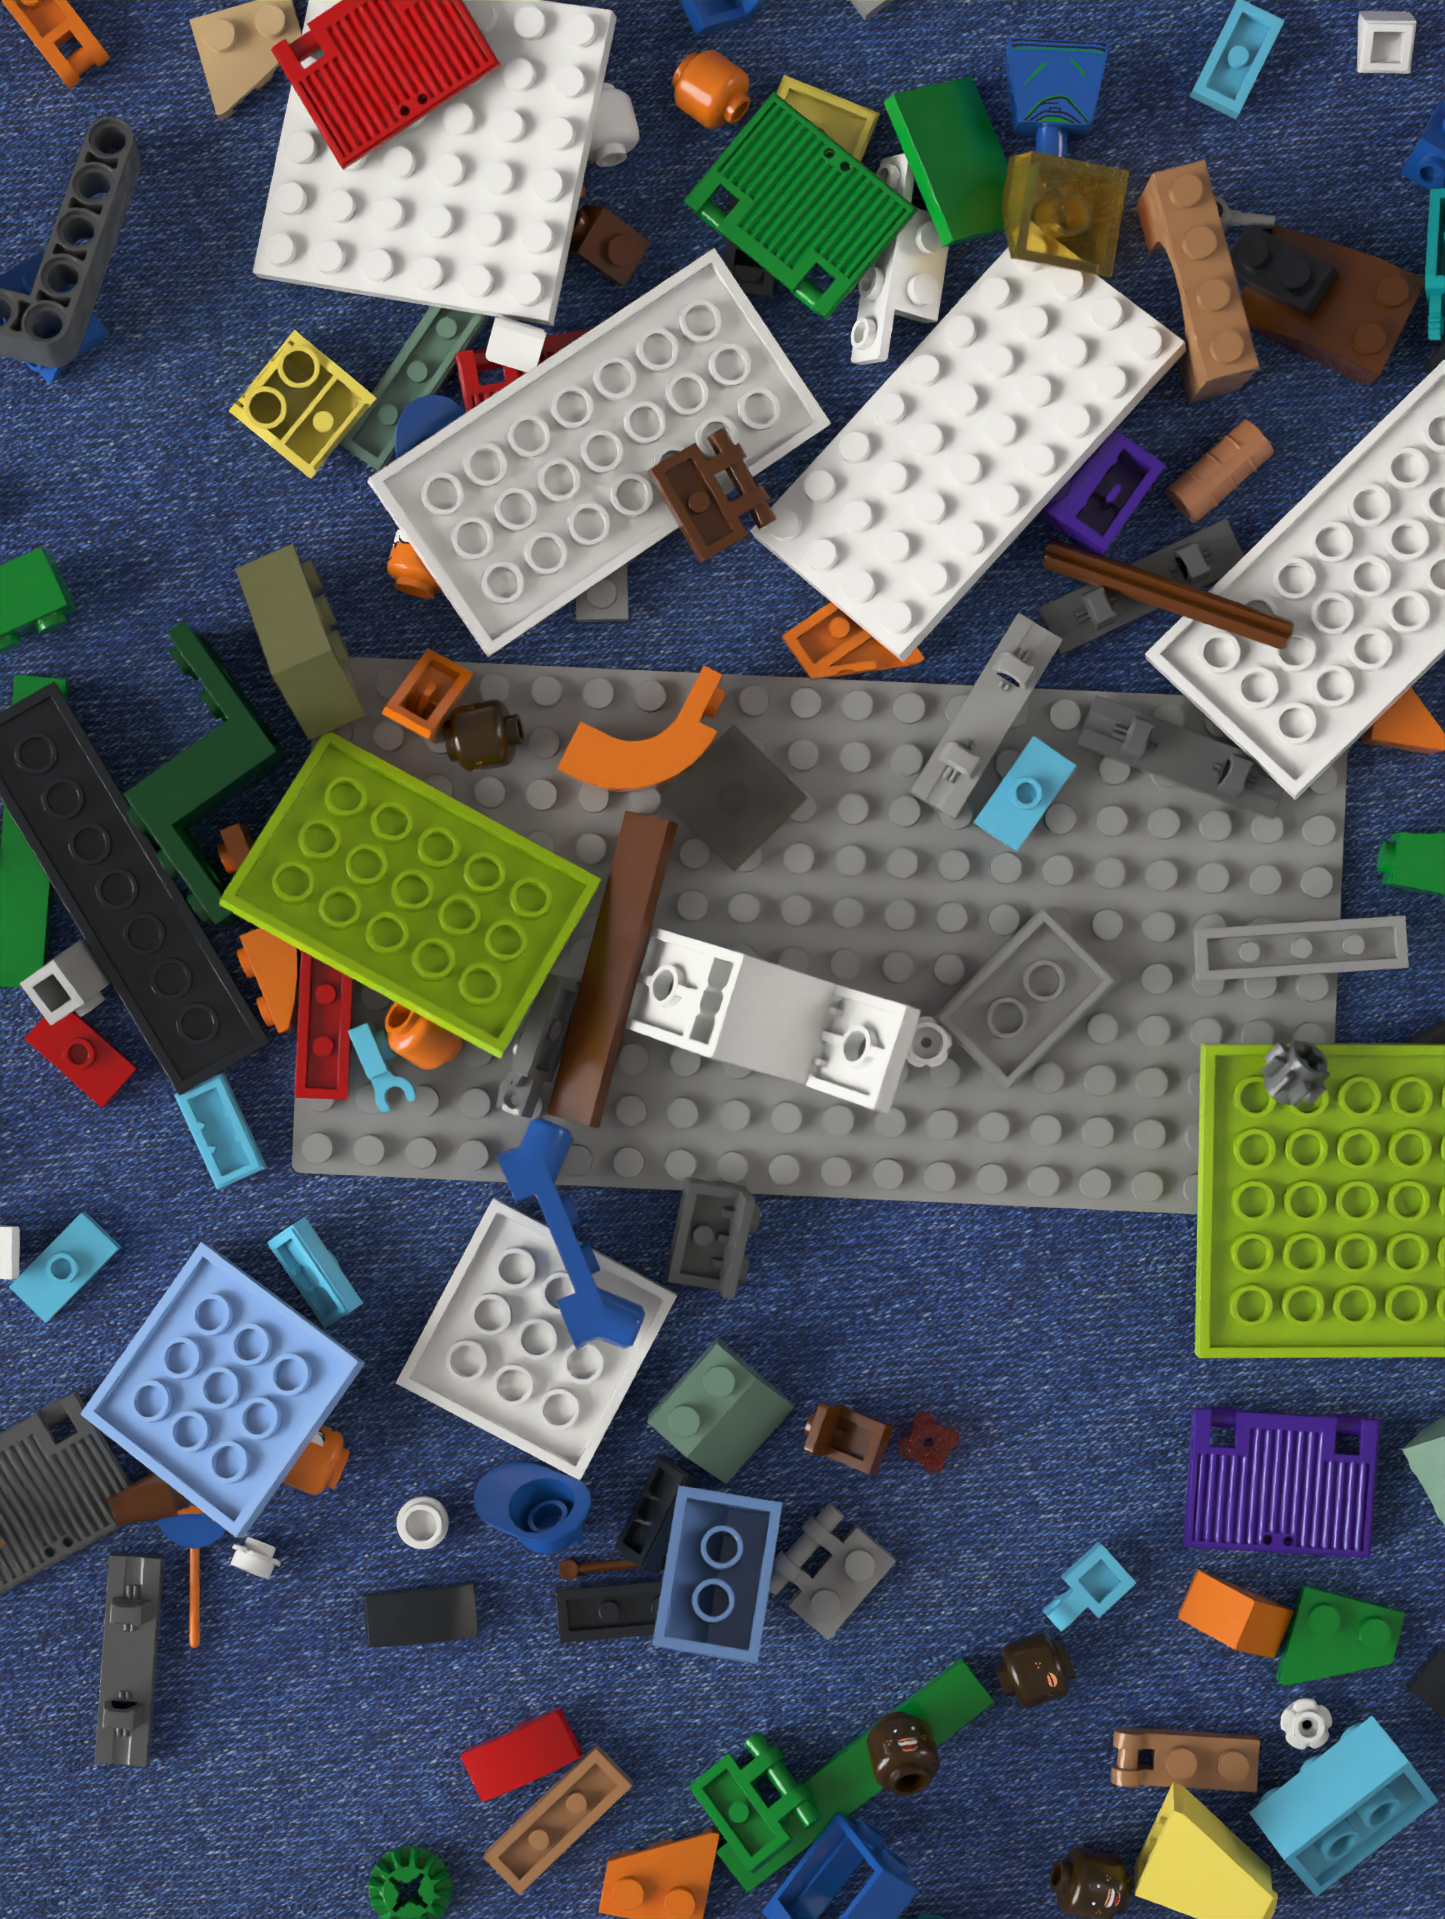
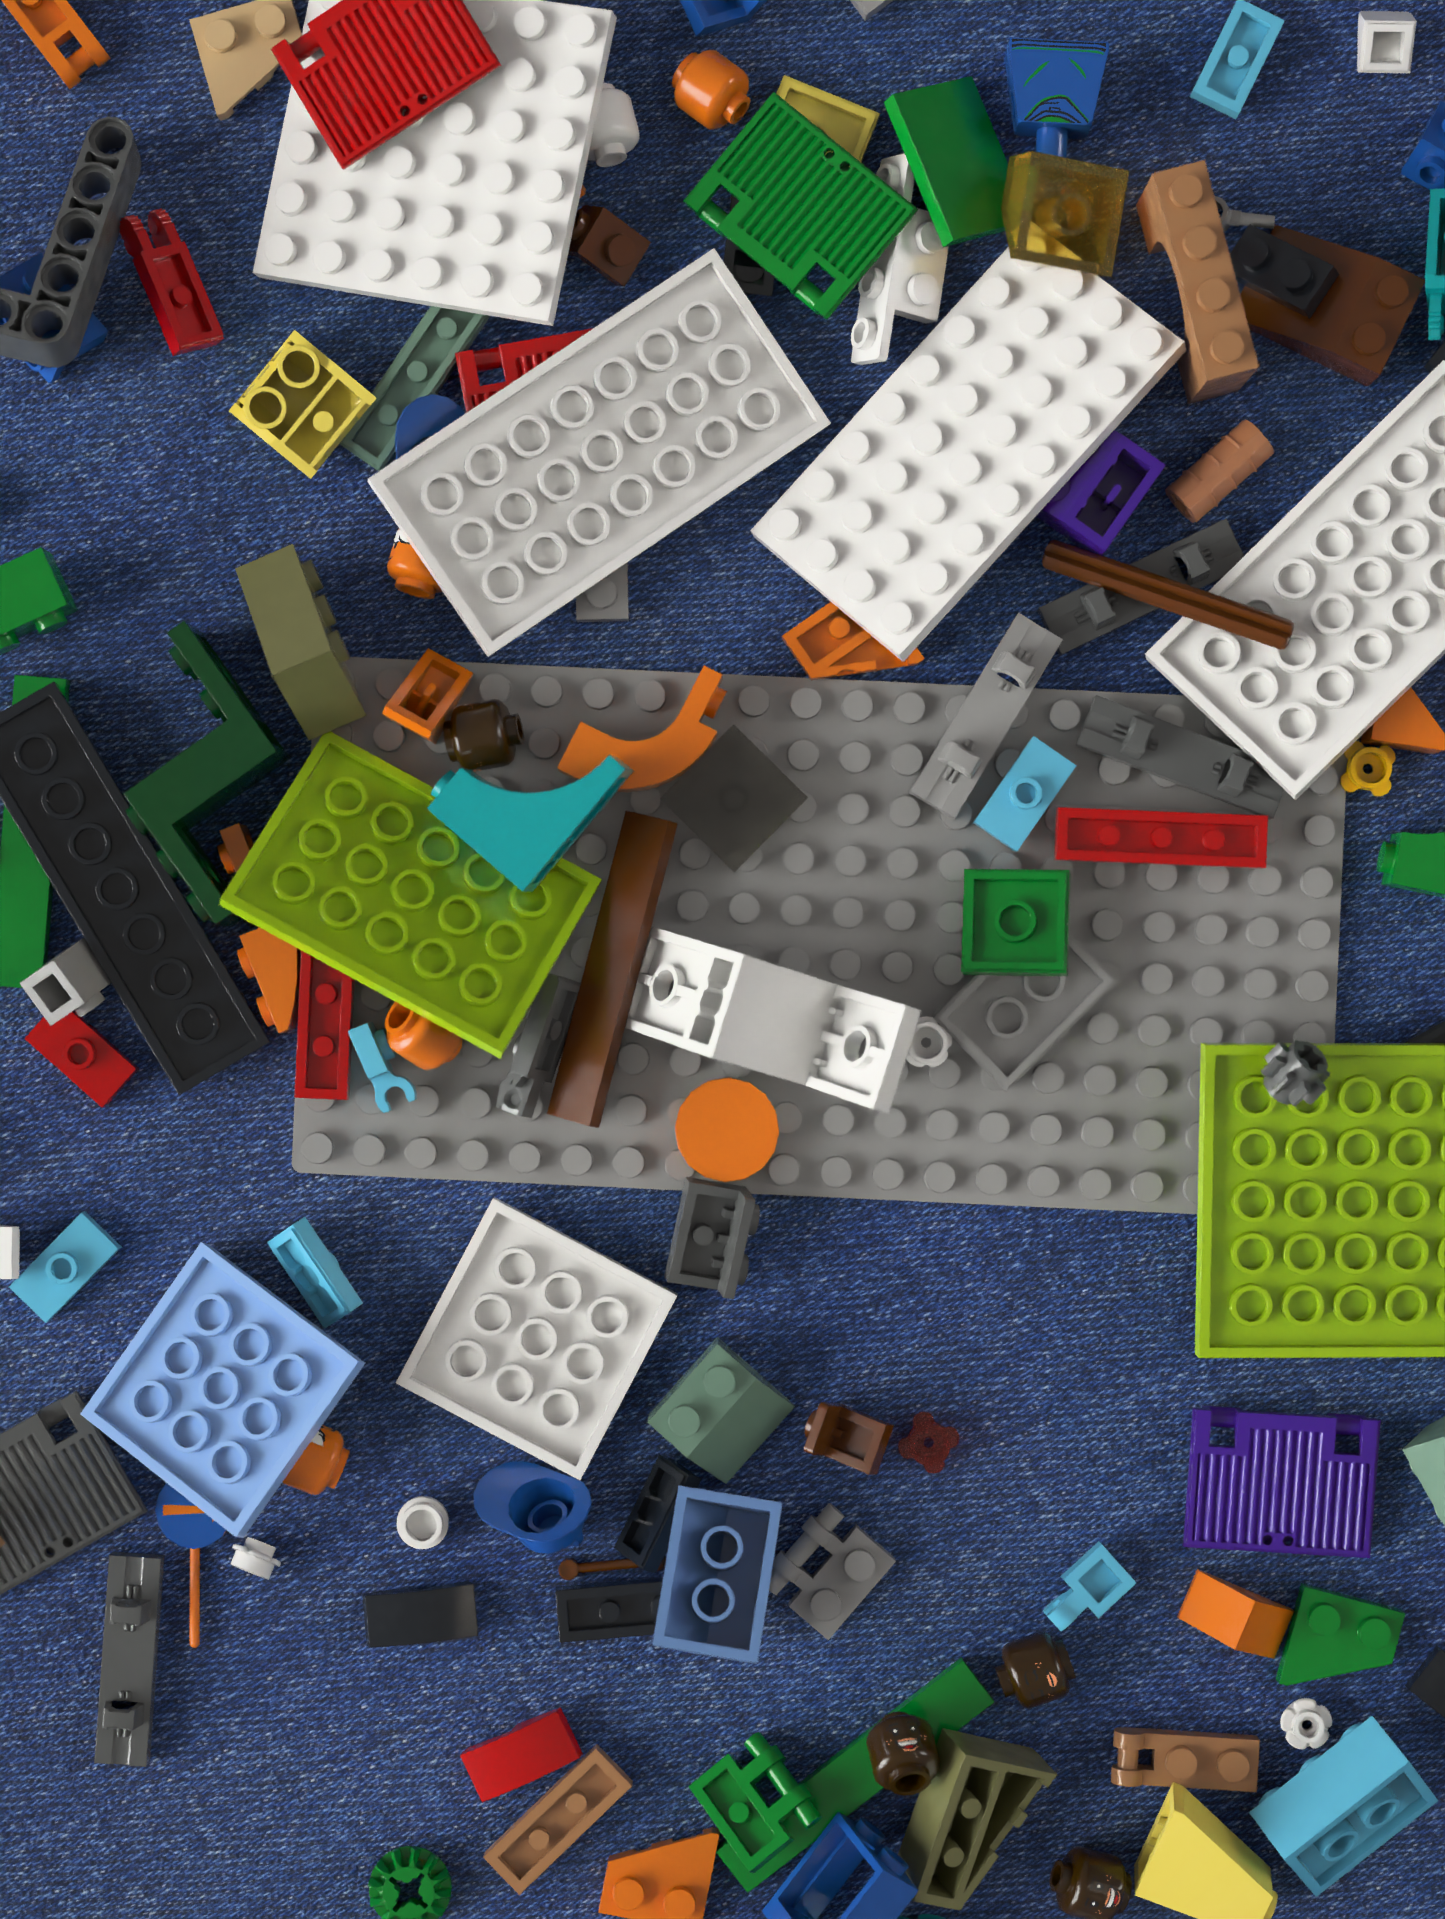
(146, 1501): reddish brown cone -> none
(171, 283): none -> red hinge
(220, 1131): medium azure plate -> none
(515, 344): white slope -> none
(524, 831): none -> teal arch
(532, 1172): blue plate -> none
(698, 500): reddish brown plate -> none
(727, 1129): none -> orange tile
(968, 1814): none -> olive wedge
(1016, 922): none -> green tile
(1161, 837): none -> red plate
(1300, 948): light grey plate -> none
(1381, 762): none -> yellow plate

